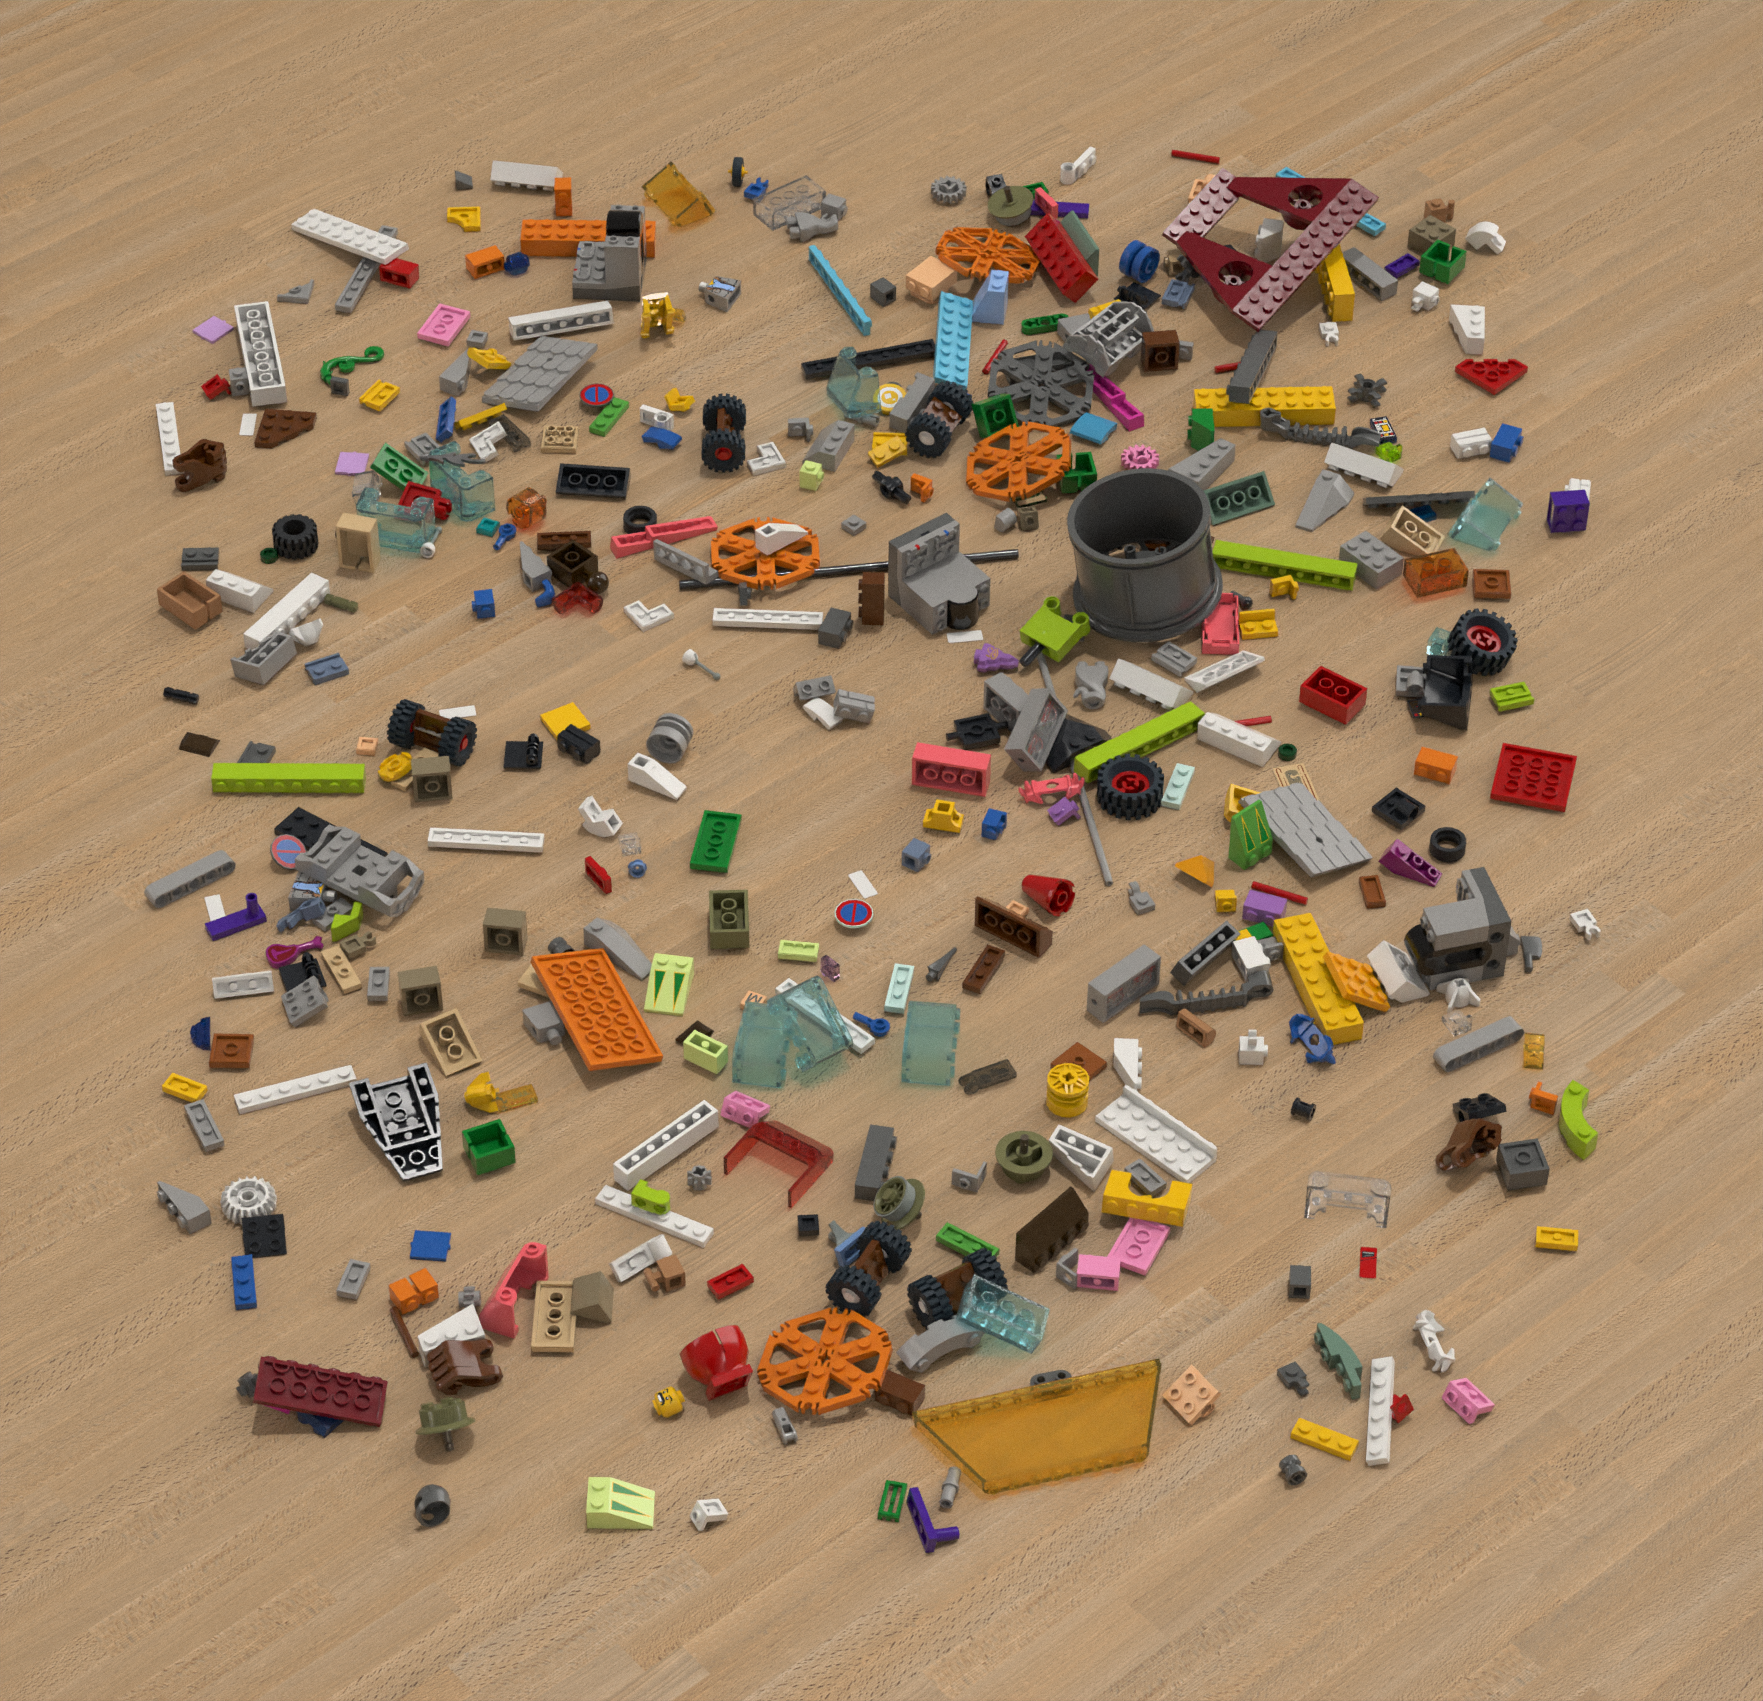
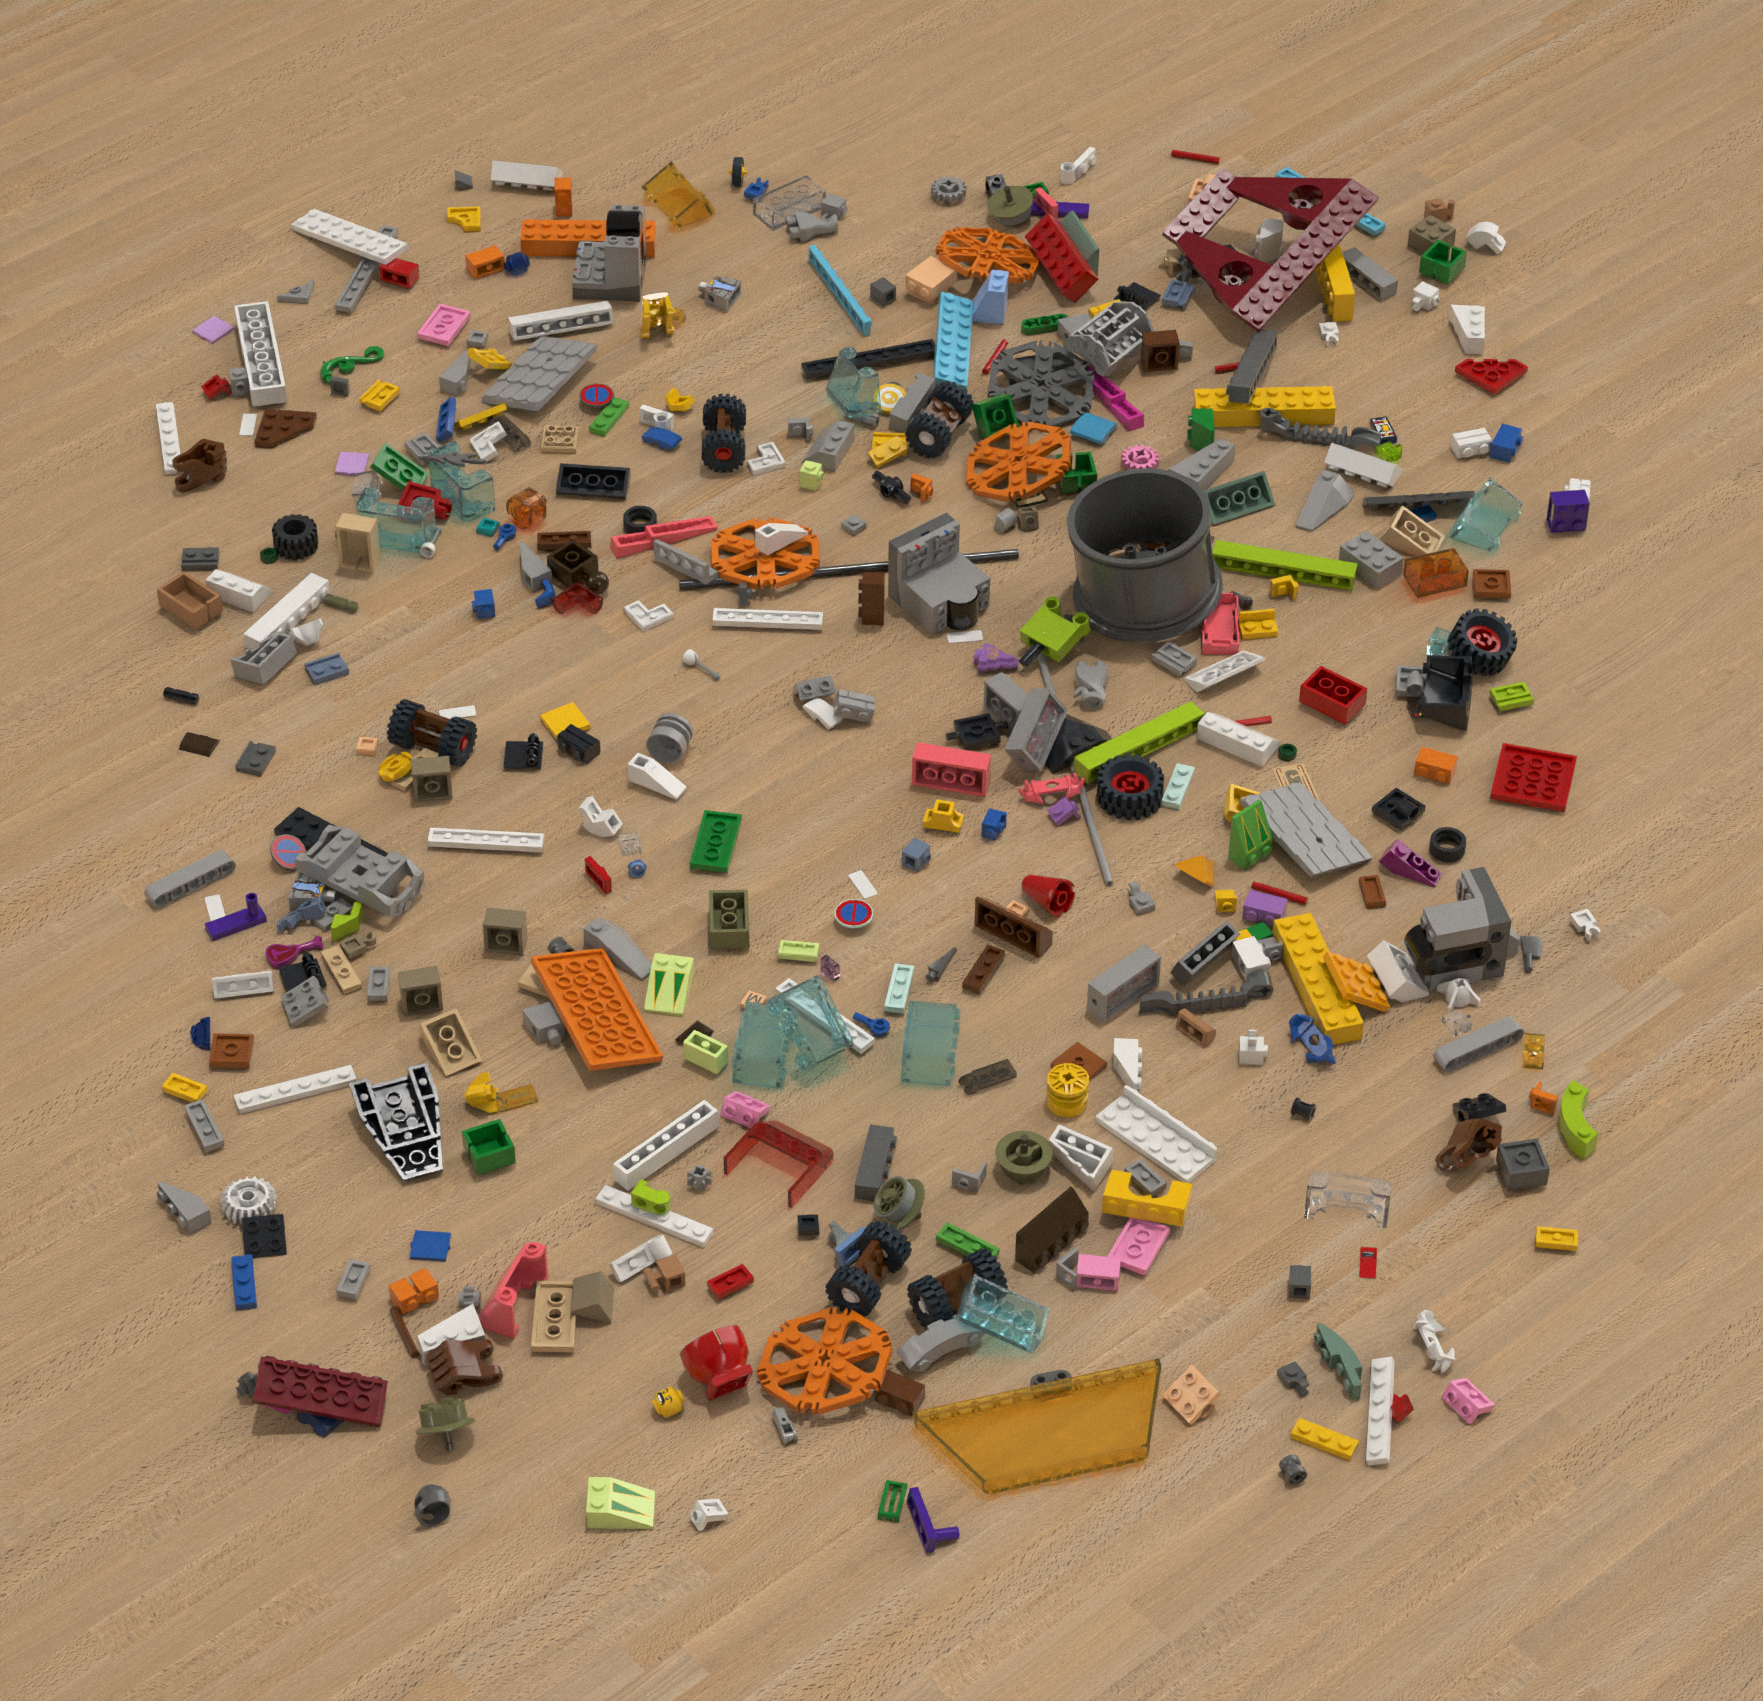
(289, 777): lime brick -> none
(835, 628): dark grey brick -> none
(950, 1487): light grey pin -> none
(1139, 261): blue wheel -> none
(1153, 686): white slope -> none
(1367, 390): dark grey pin -> none
(1402, 265): dark purple plate -> none

